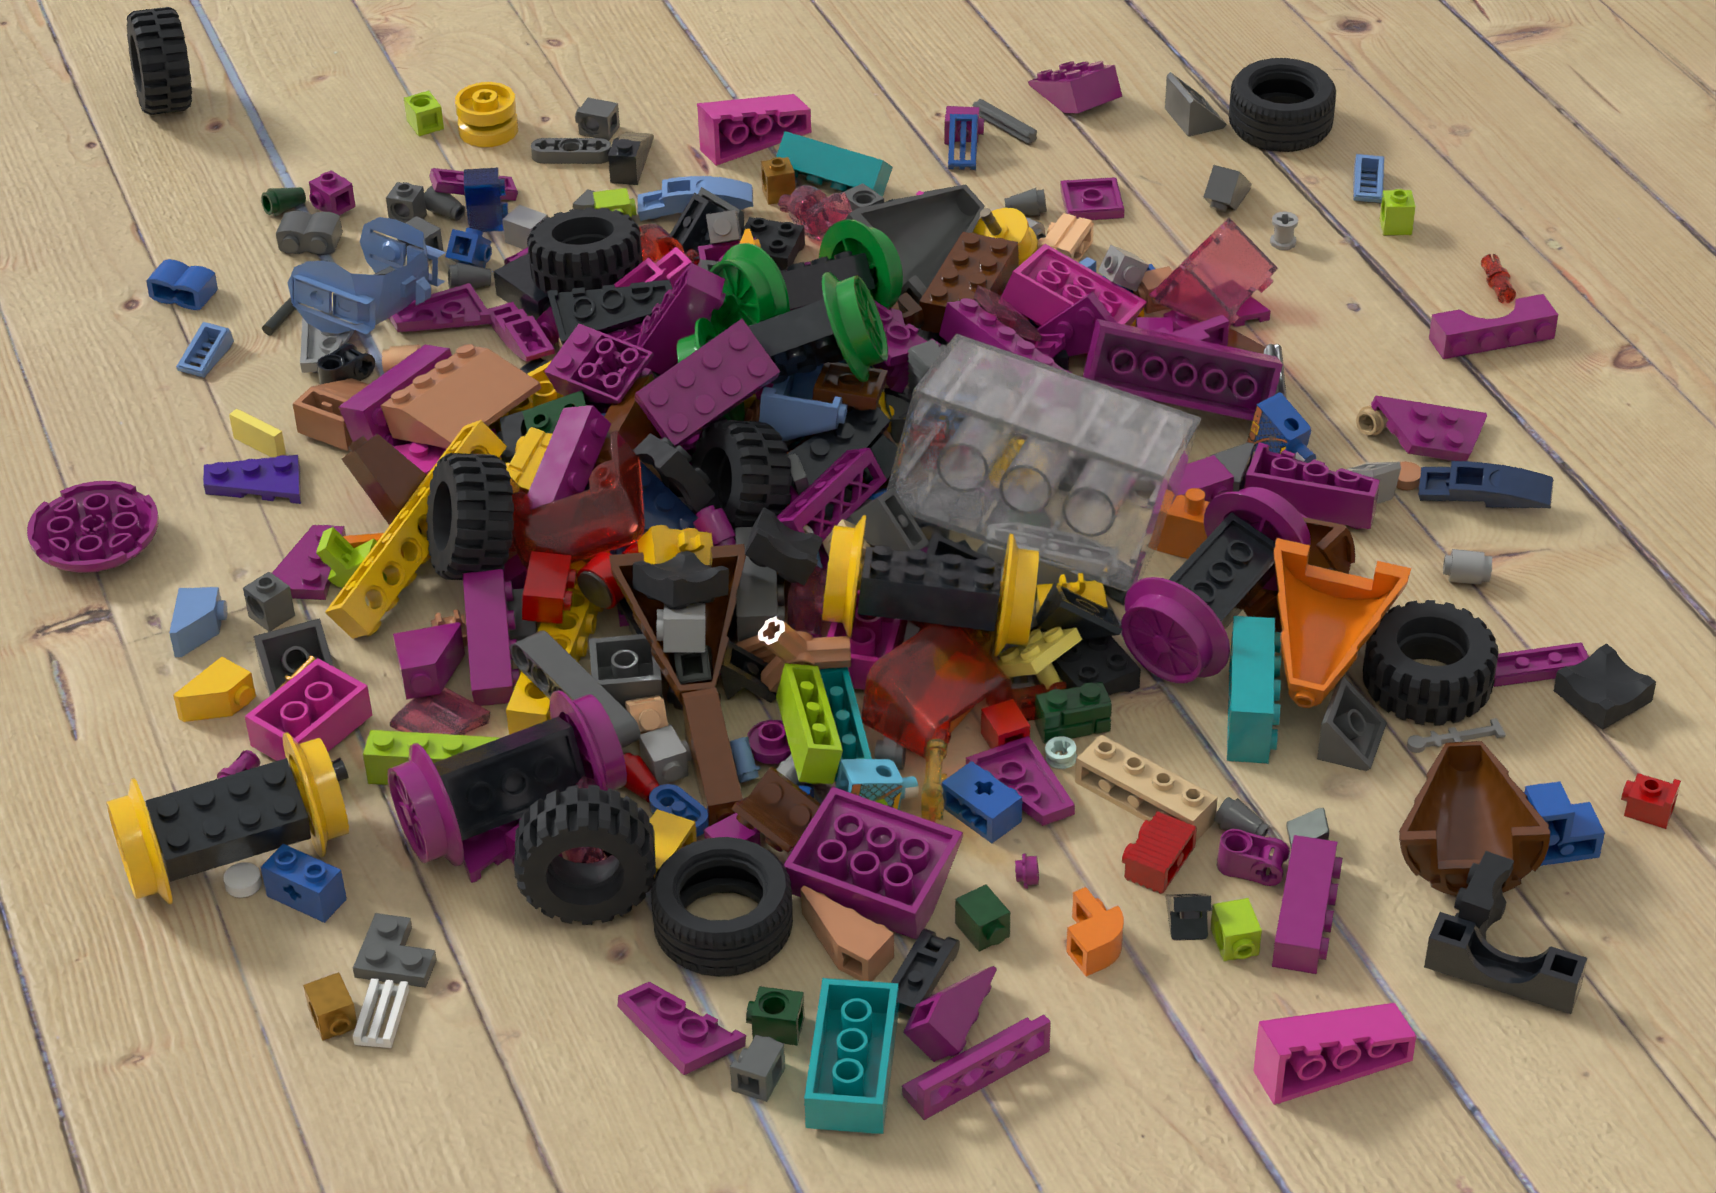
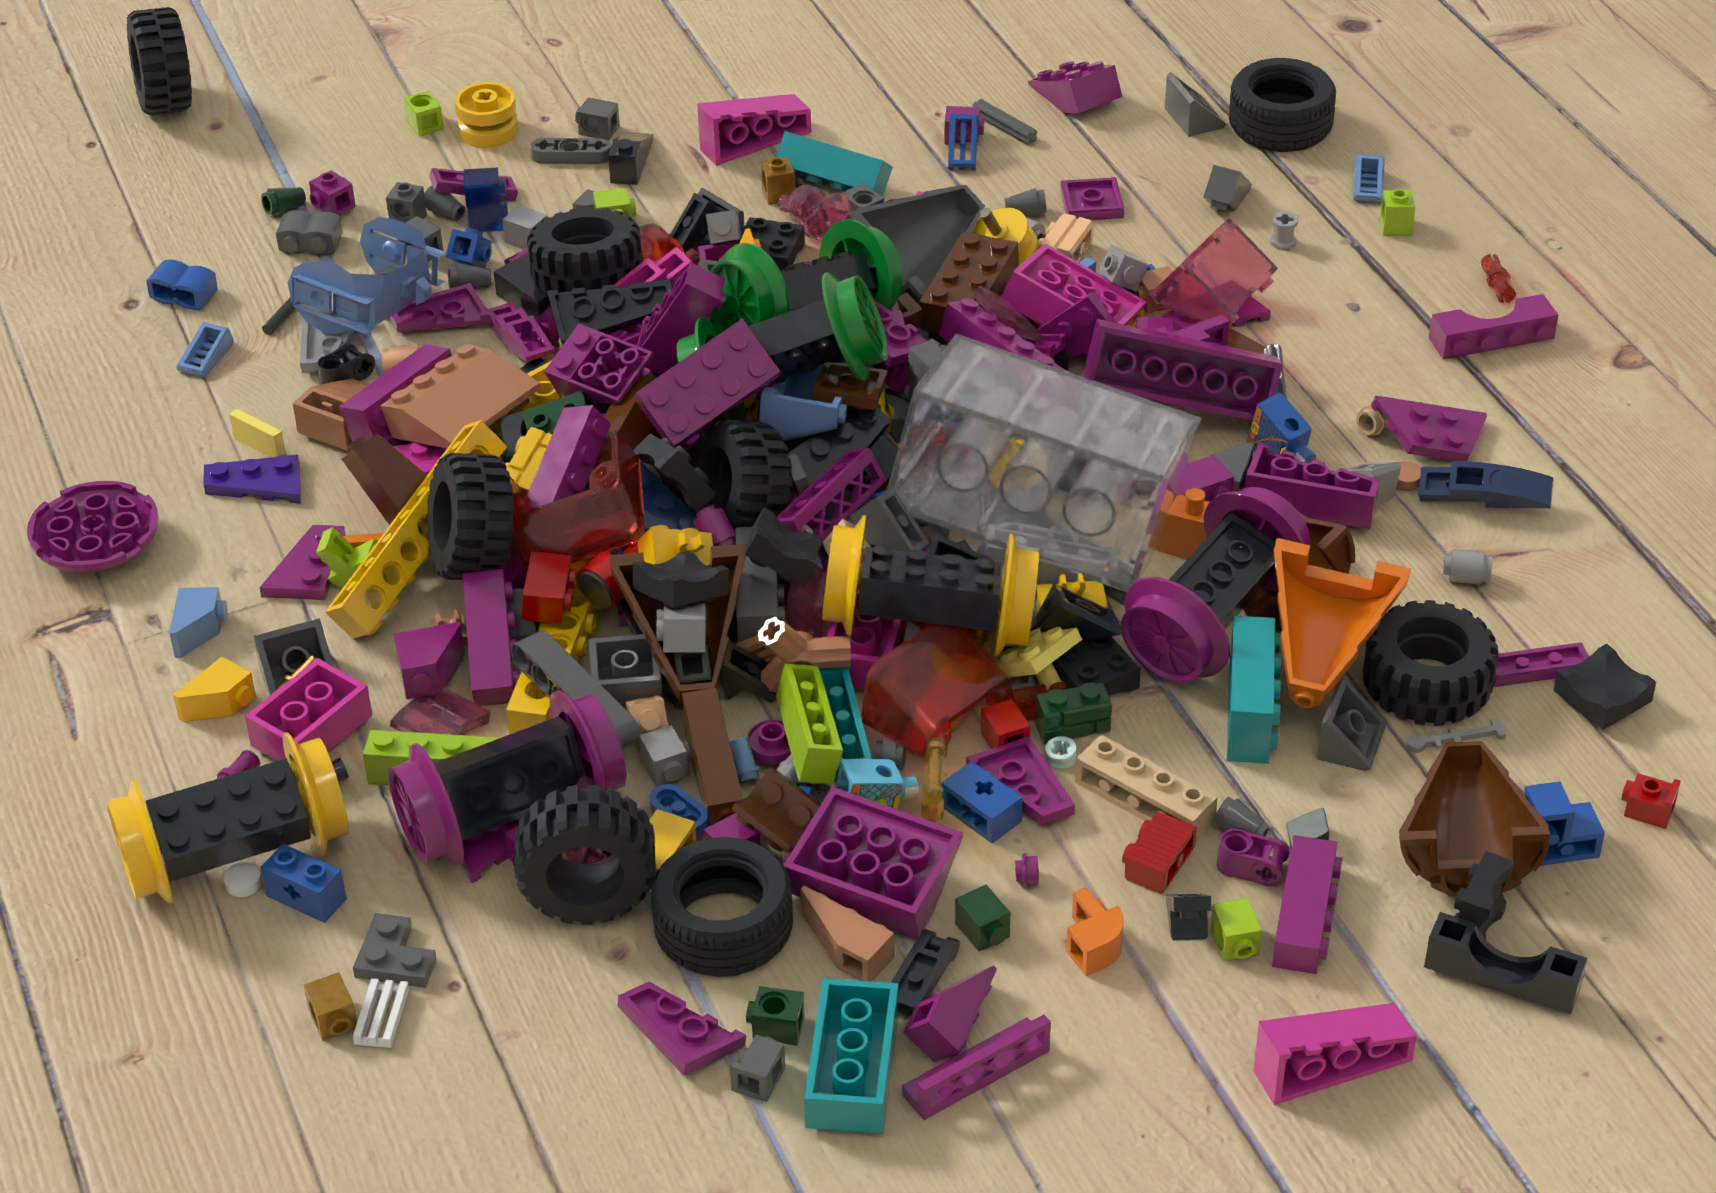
(269, 601): dark grey brick -> none
(639, 777): red cone -> none
(678, 192): medium blue slope -> none

